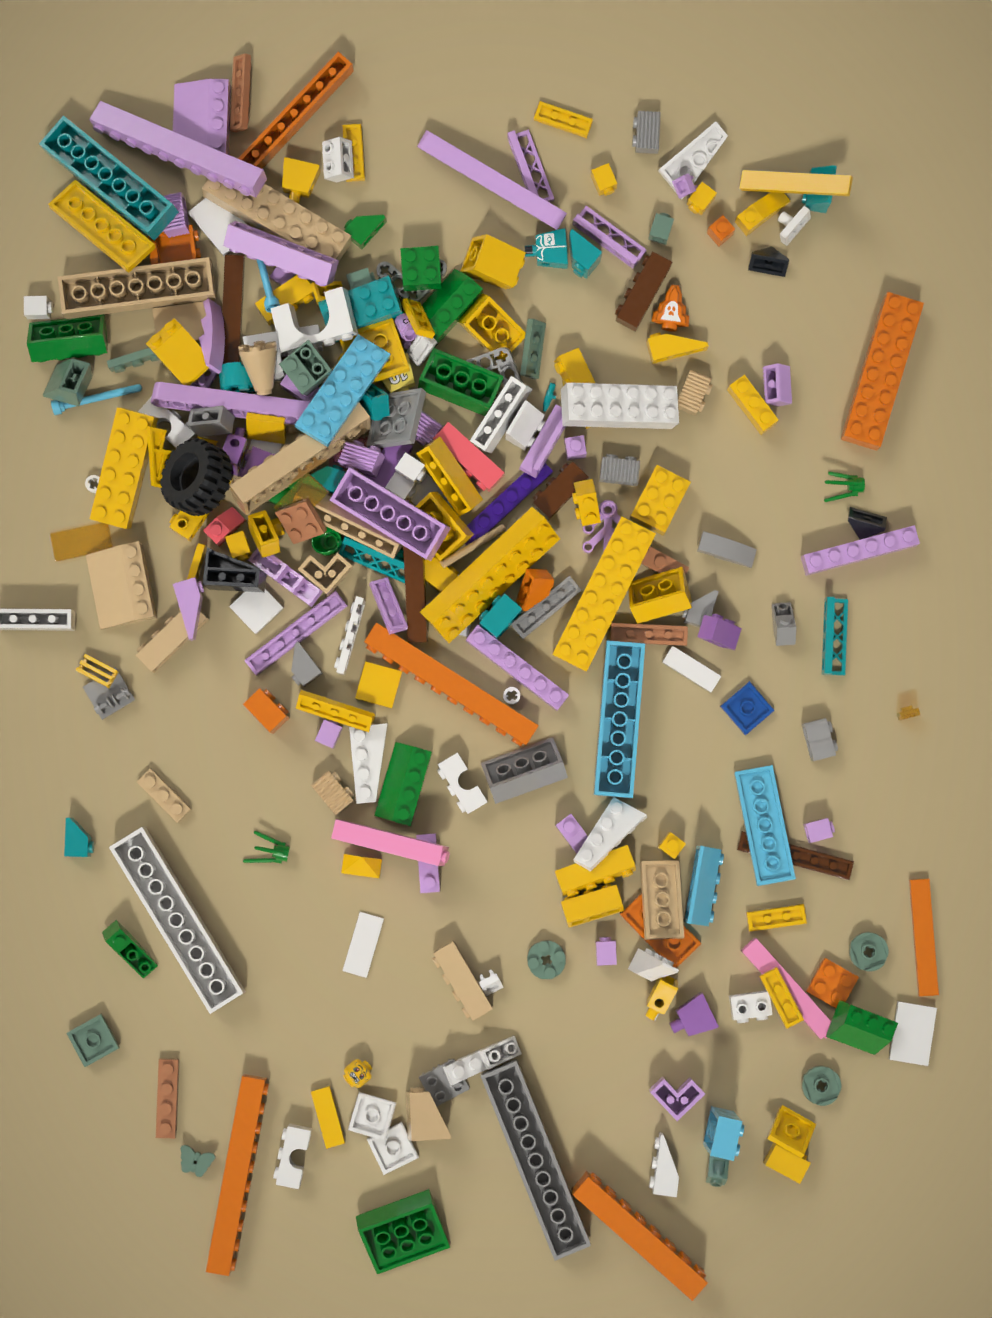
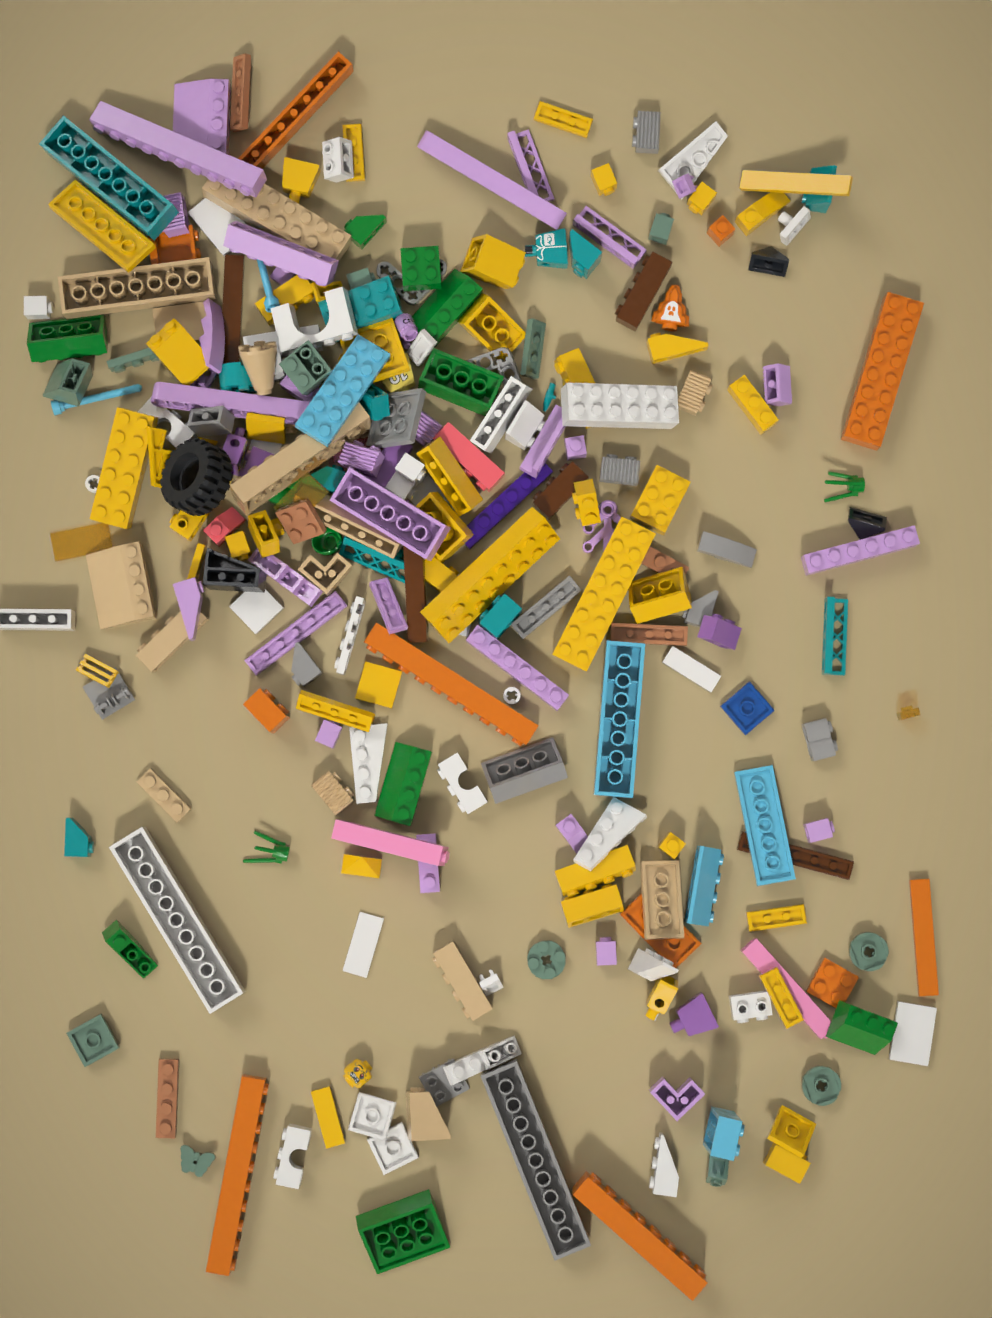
(418, 318): yellow tile -> none
(472, 546): tan bar -> none
(534, 588): orange slope -> none
(783, 624): light grey slope -> none

